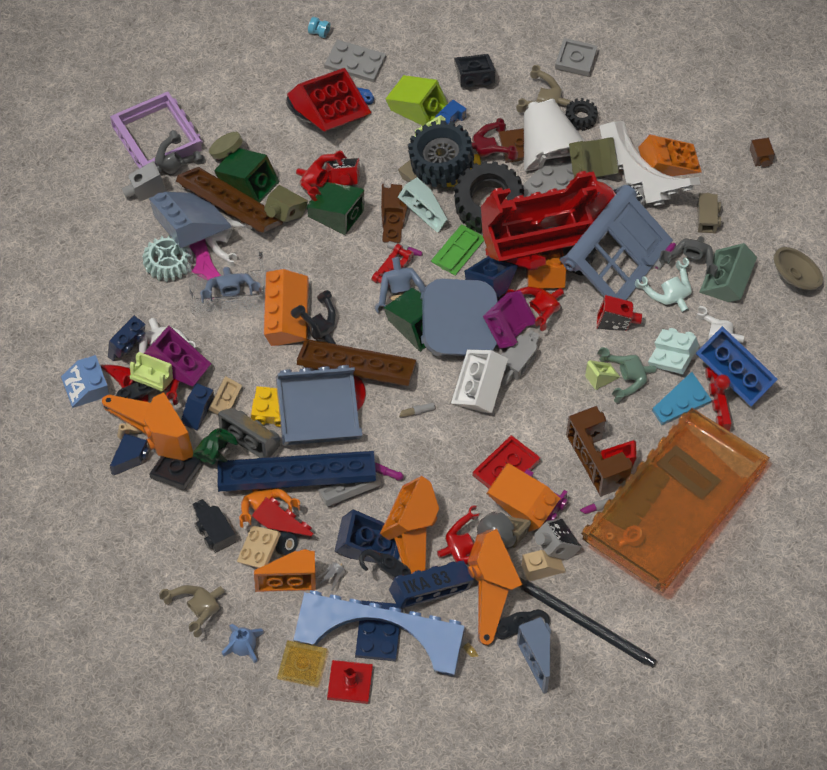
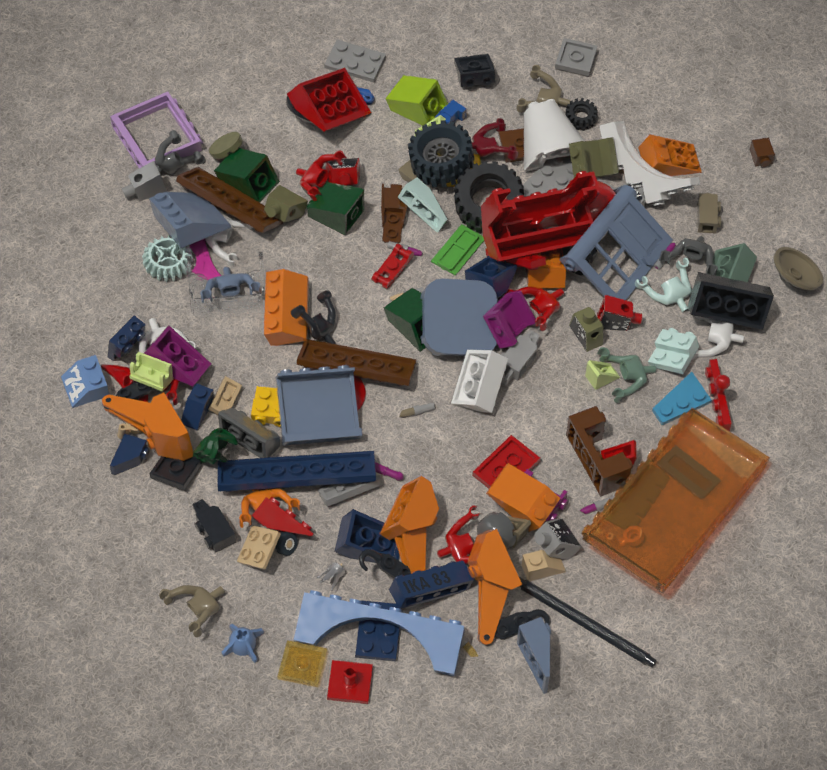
(287, 573): orange slope -> none
(319, 27): medium azure wheel -> none
(398, 280): sand blue piece -> none
(587, 325): none -> olive torso
(730, 300): none -> black brick
(730, 358): blue slope -> none

